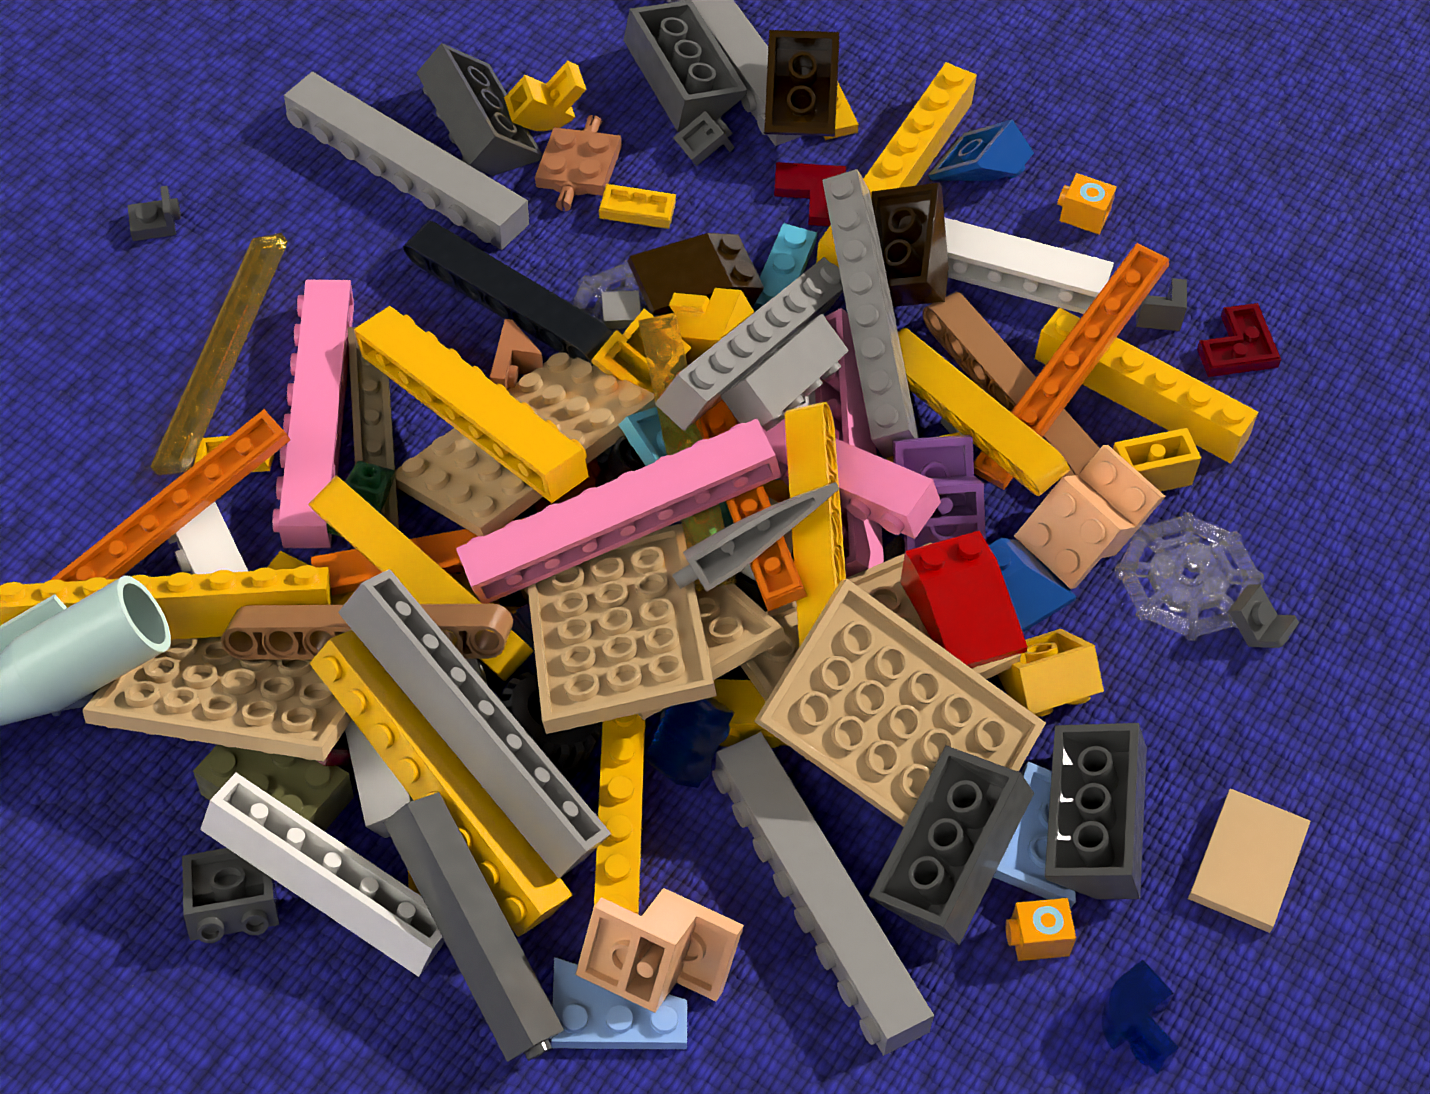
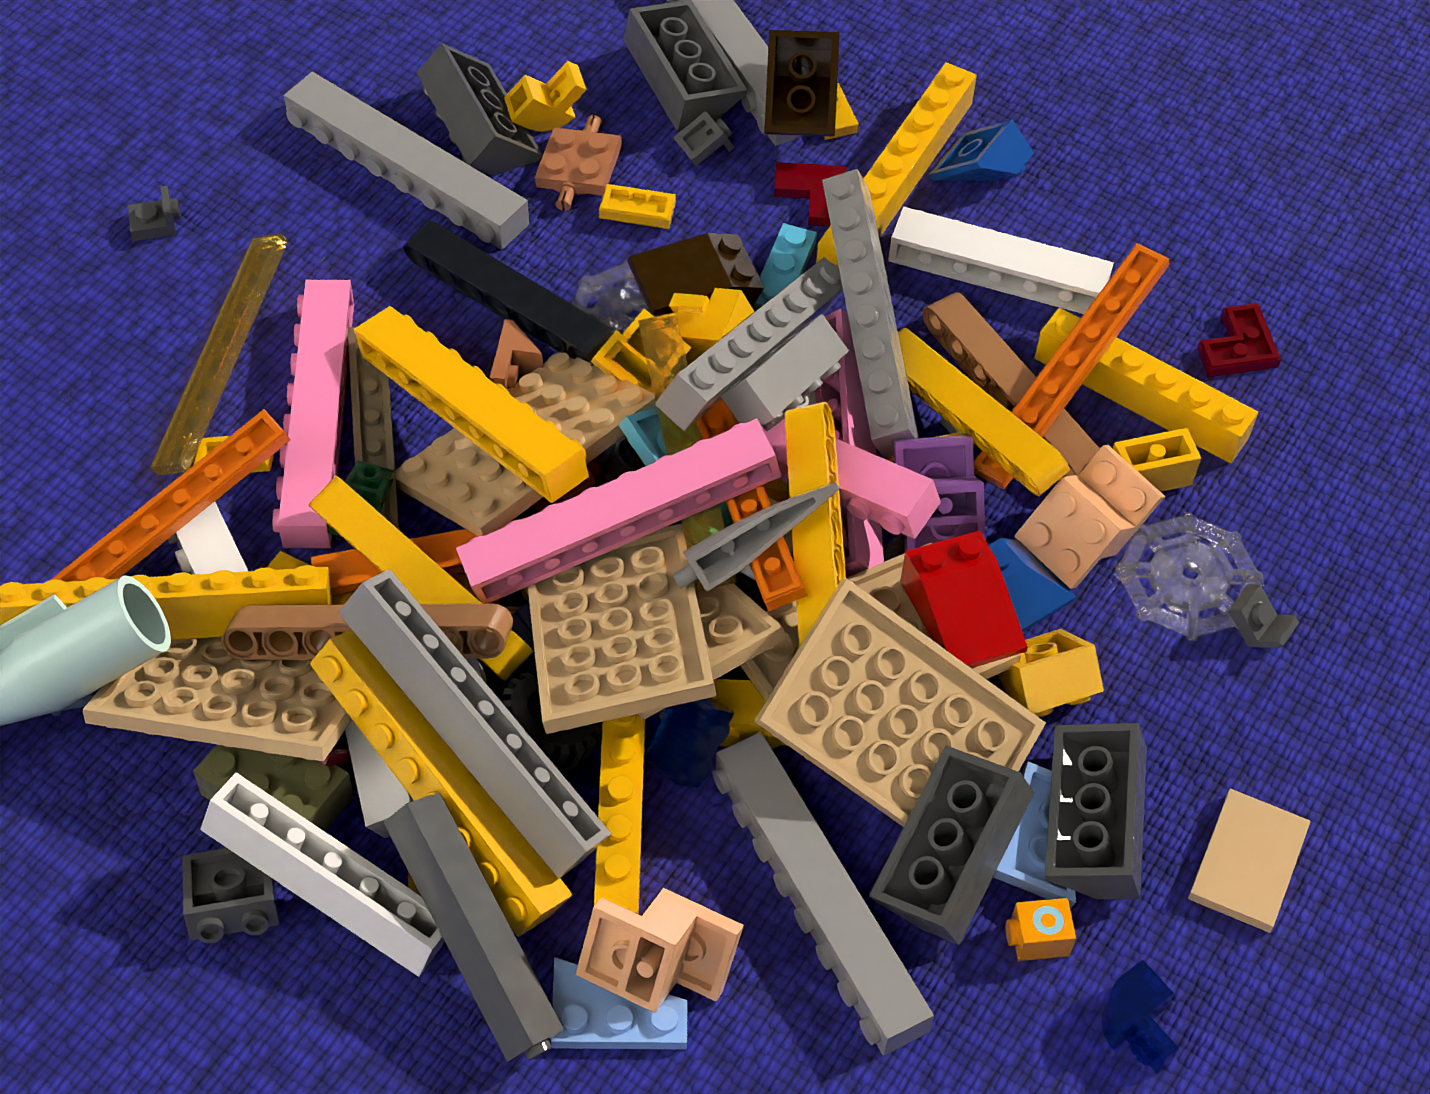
(620, 308): light grey tile -> none
(913, 242): dark brown slope -> none
(1086, 203): light orange brick -> none
(1164, 312): dark grey panel -> none

